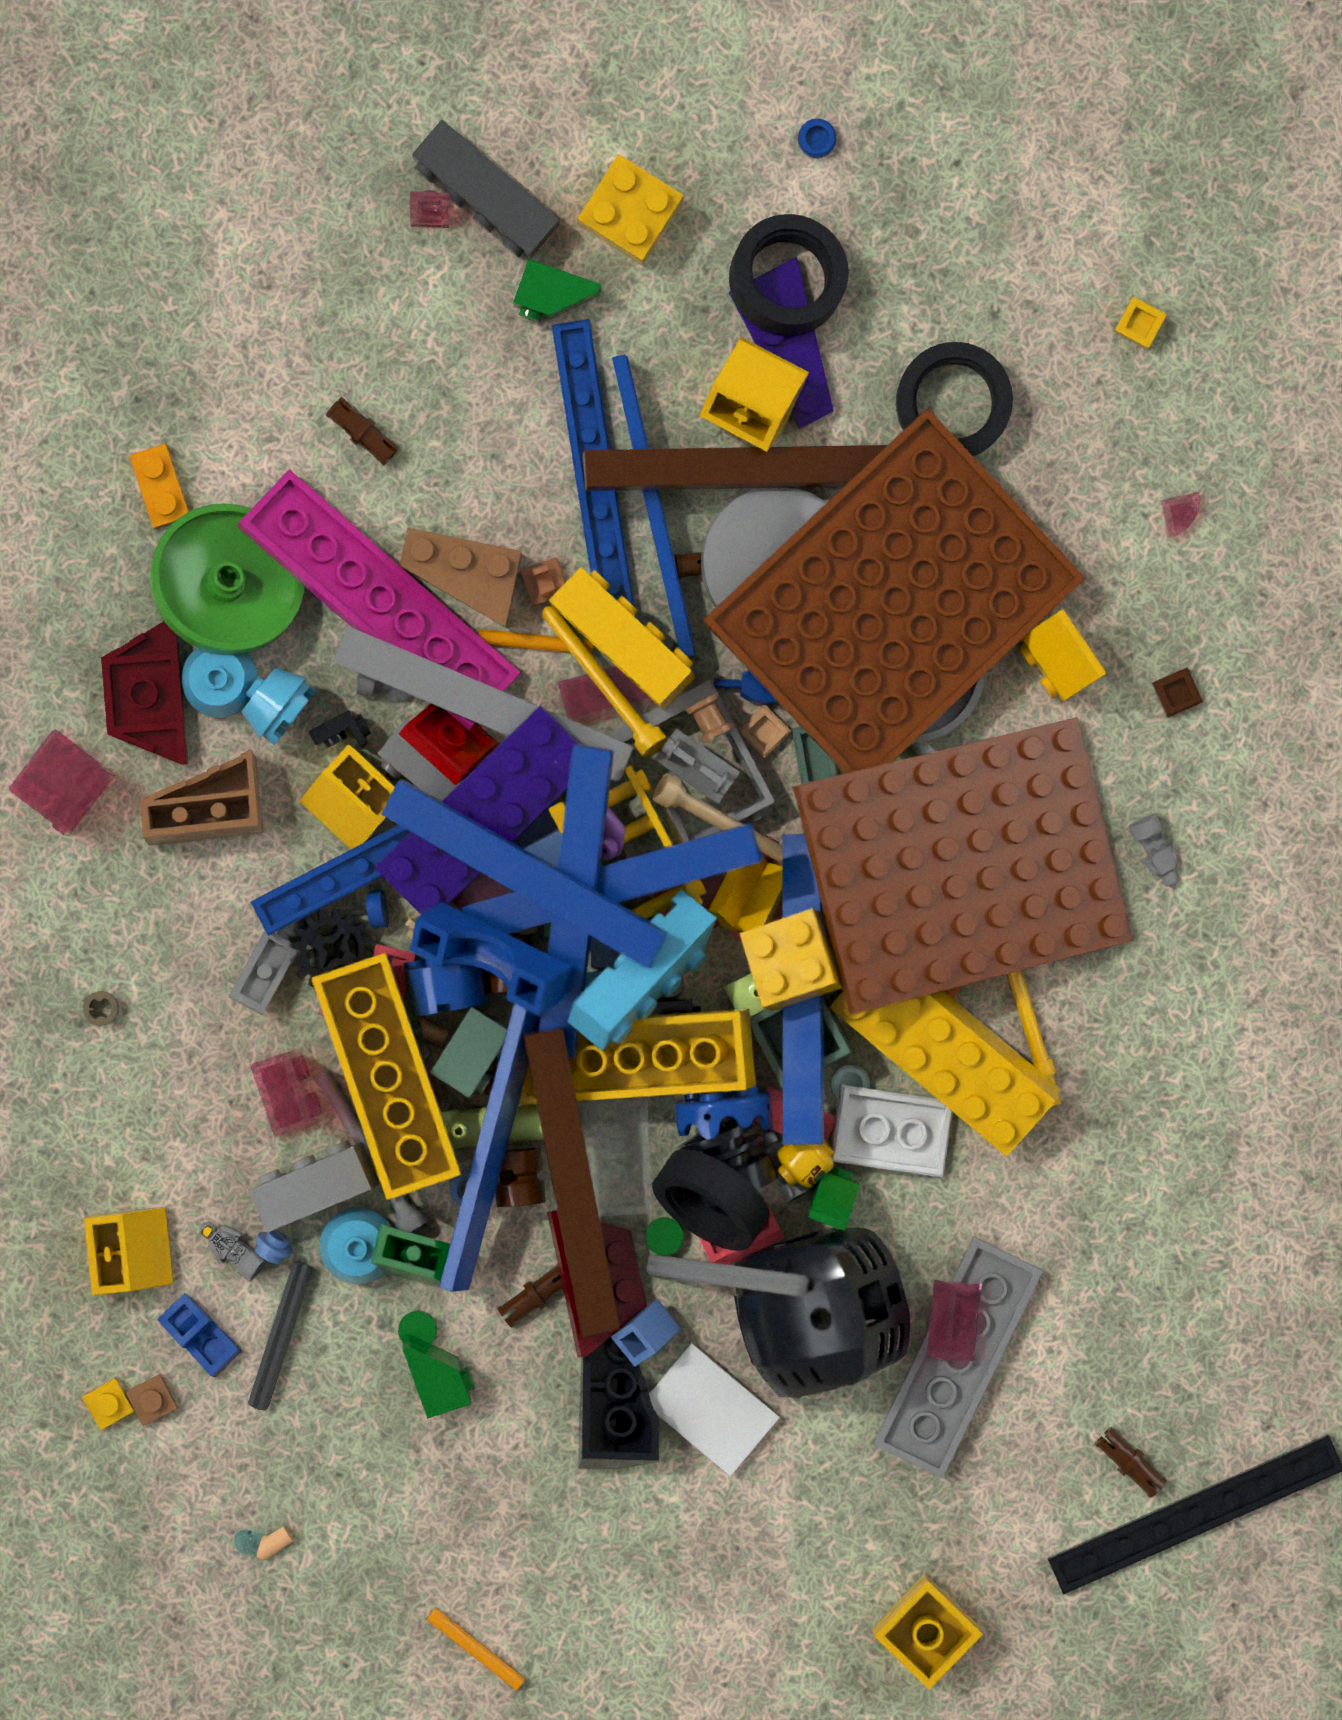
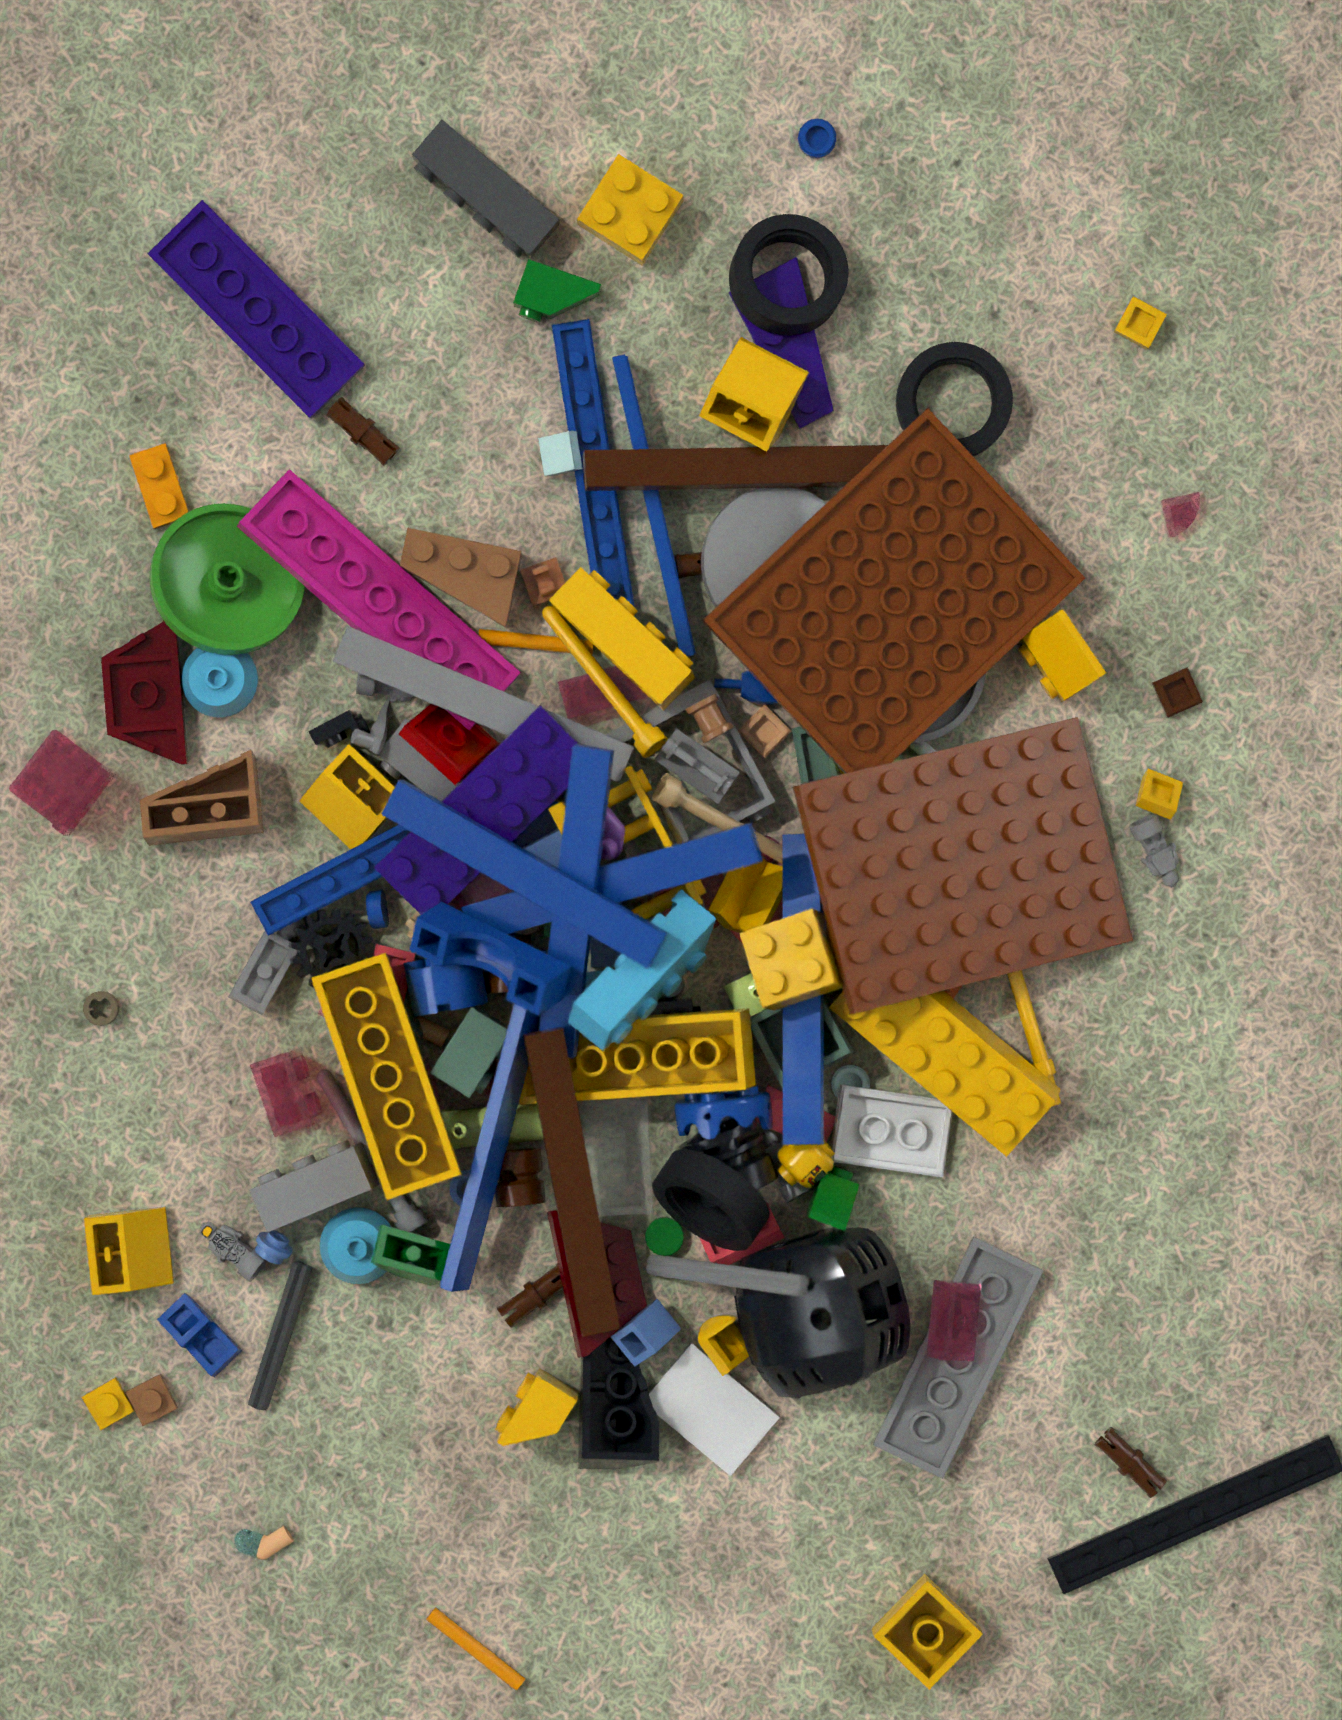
(256, 309): none -> dark purple plate
(276, 703): medium azure cone -> none
(376, 738): none -> light grey bar
(418, 1324): green tile -> none
(429, 209): clear pink plate -> none
(437, 1377): green slope -> none
(540, 1411): none -> yellow slope
(560, 453): none -> light aqua tile
(722, 1342): none -> yellow plate
(1159, 794): none -> yellow plate

